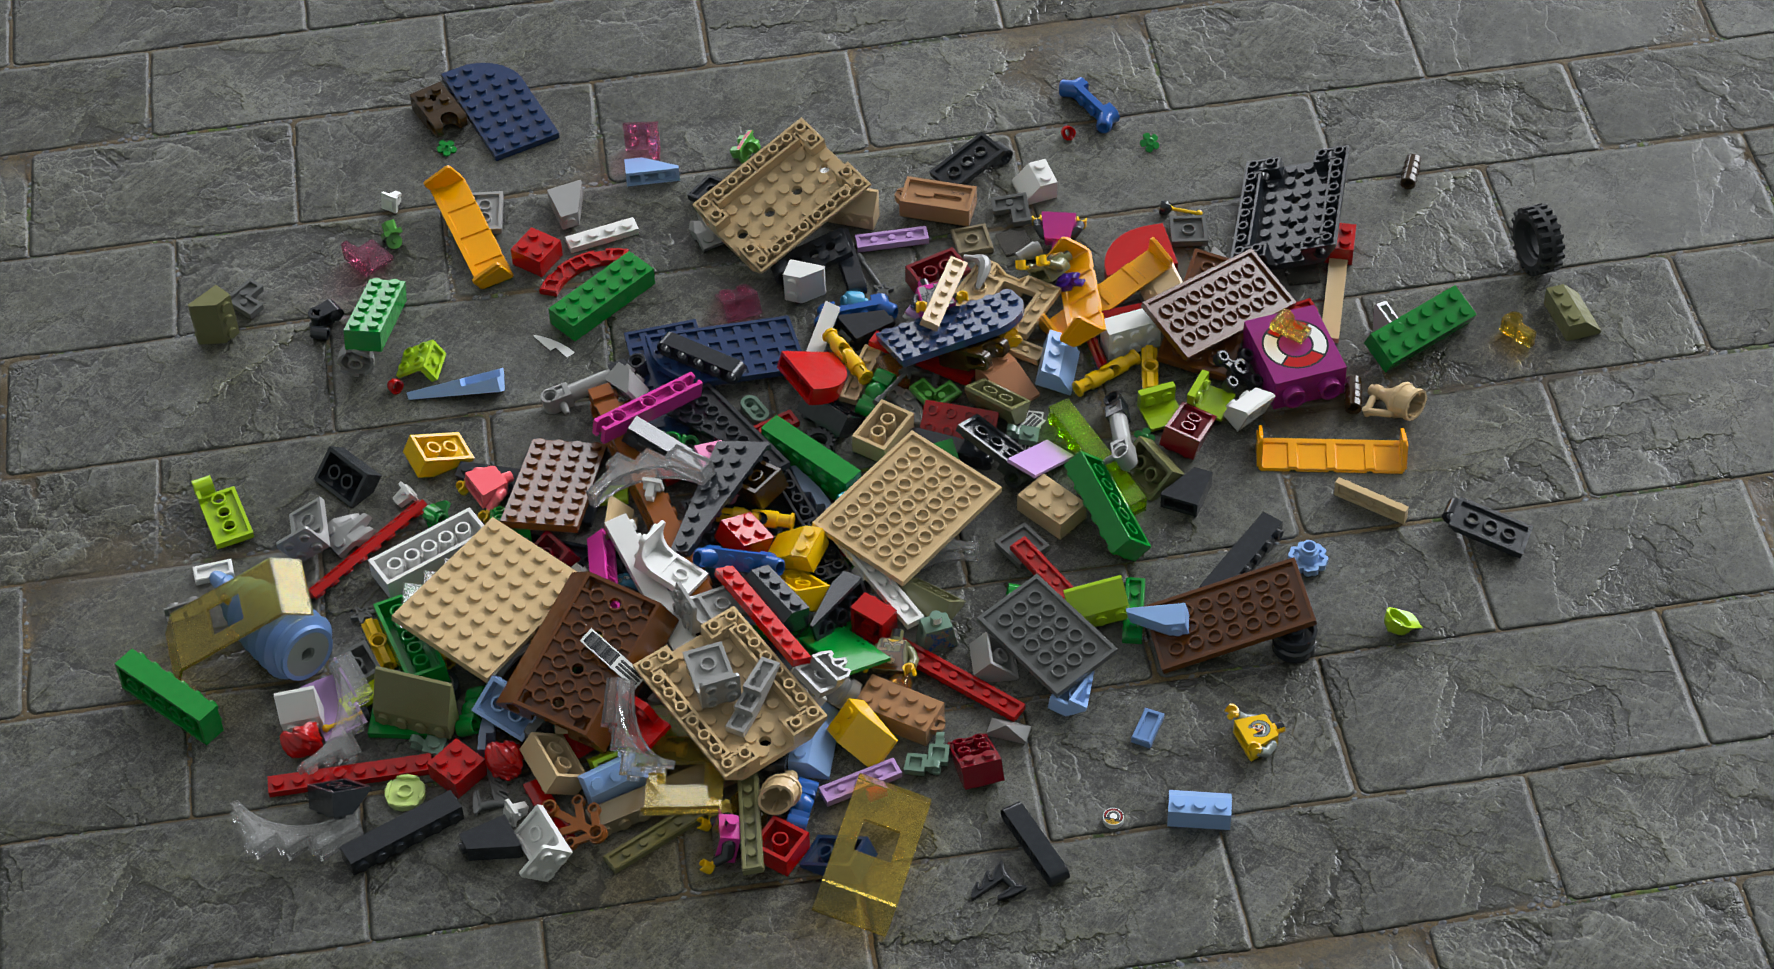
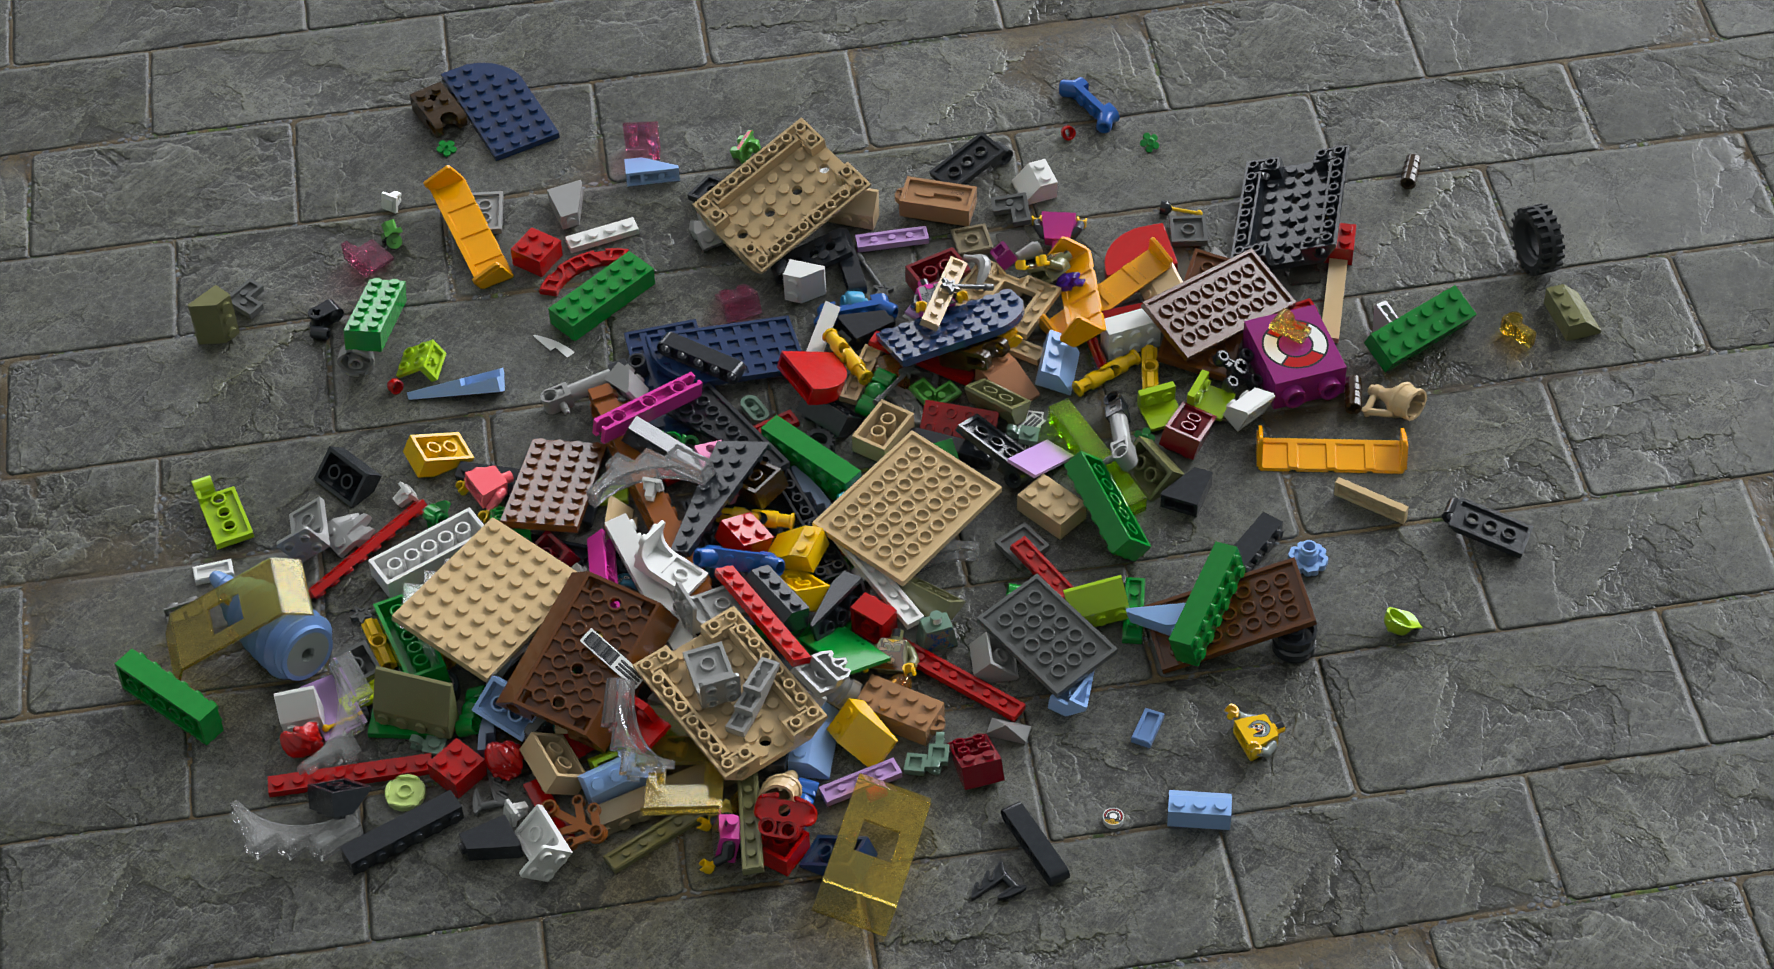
(801, 815): none -> red piece
(951, 287): none -> dark grey piece
(1003, 255): none -> magenta slope
(1207, 604): none -> green brick

